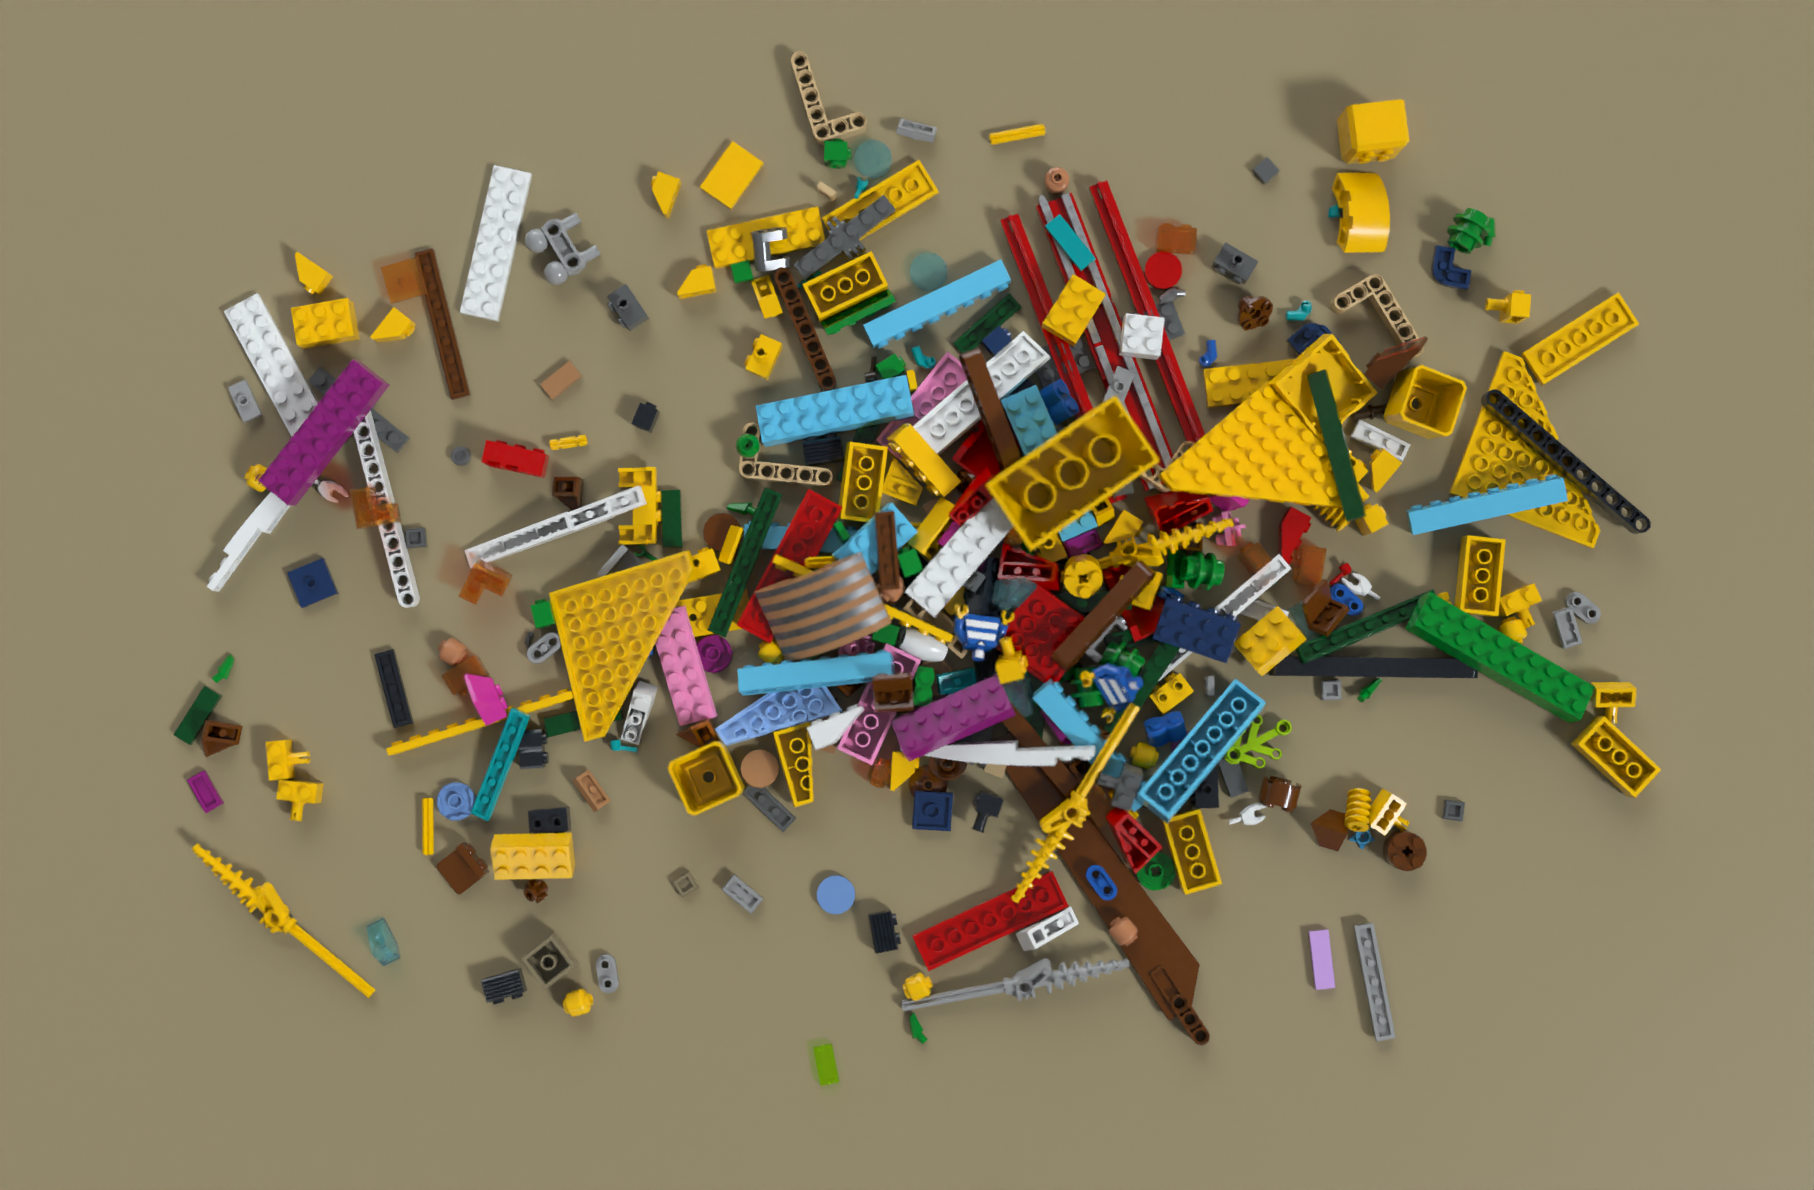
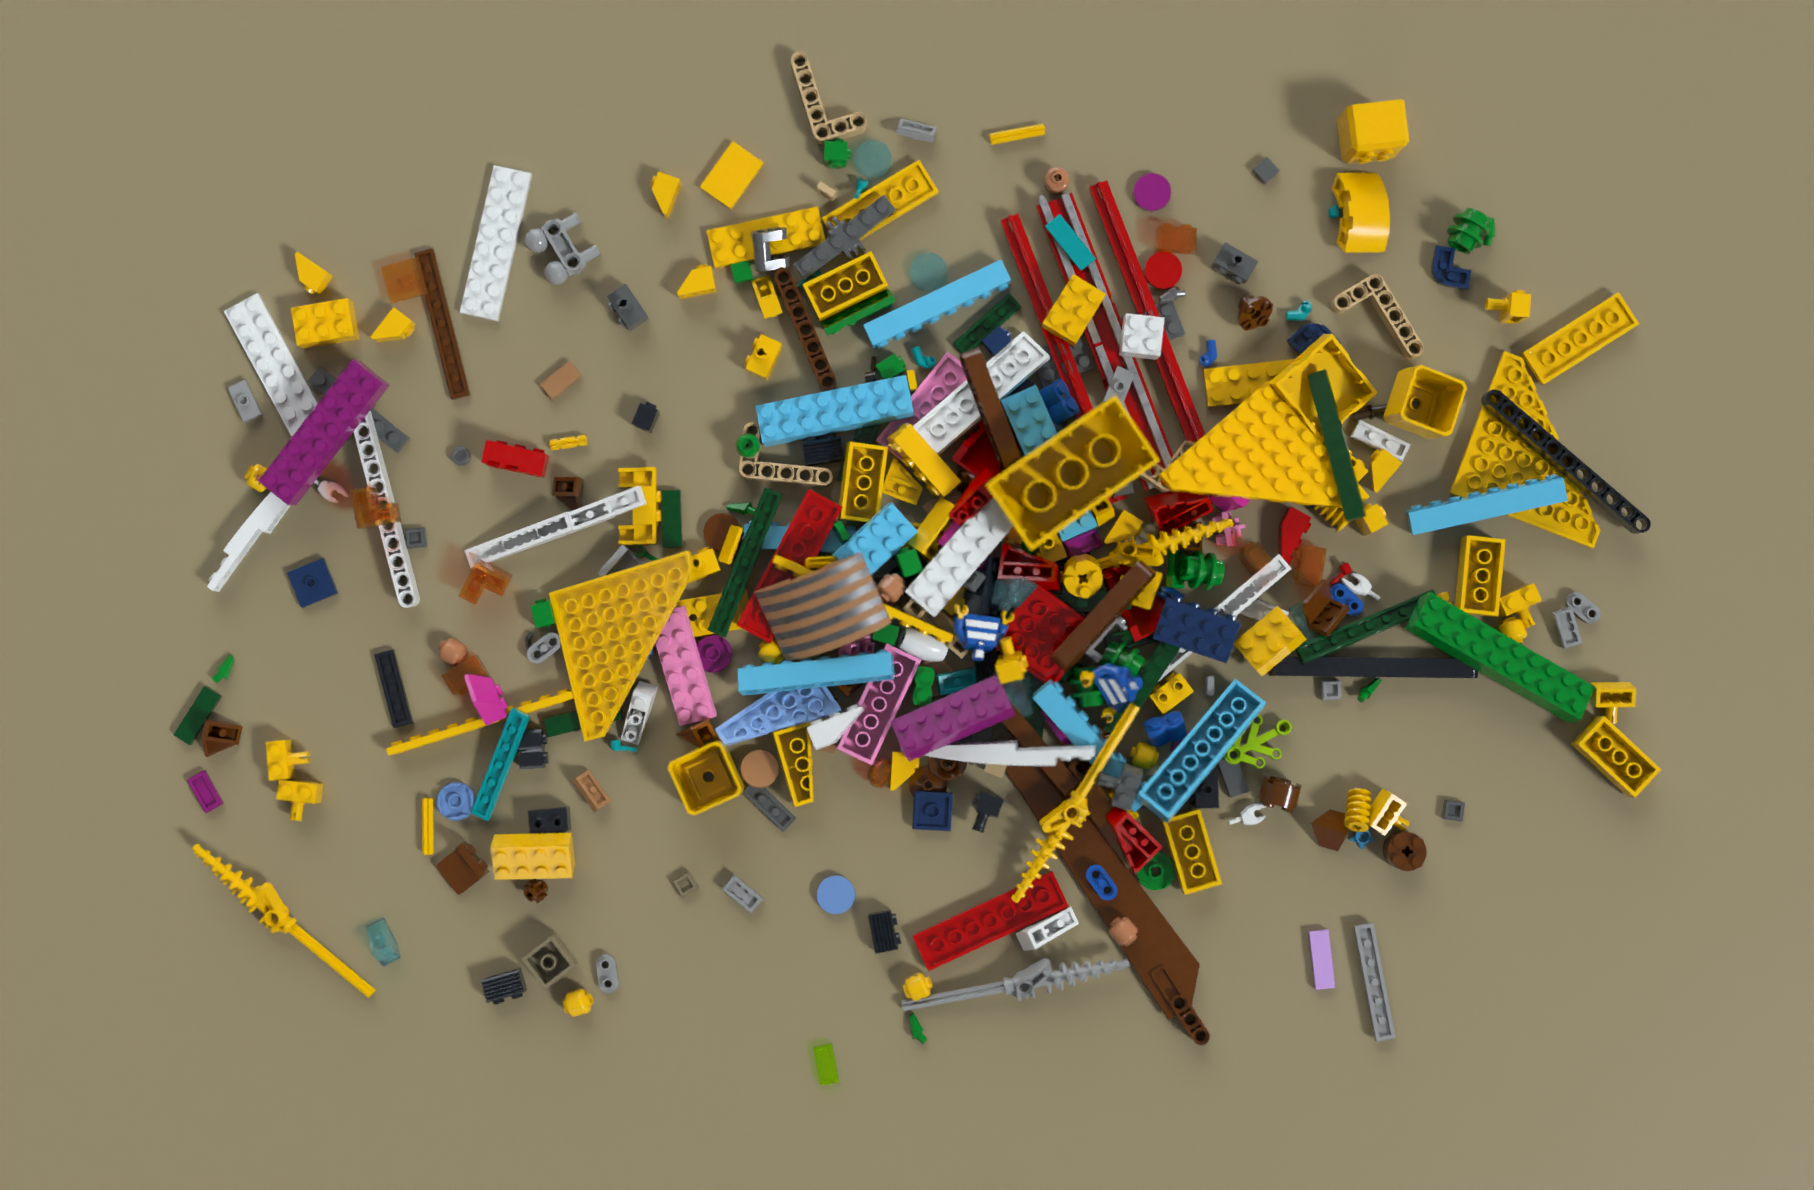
(887, 550): reddish brown tile -> none
(893, 692): reddish brown bracket -> none
(1152, 192): none -> magenta tile
(1388, 363): reddish brown slope -> none

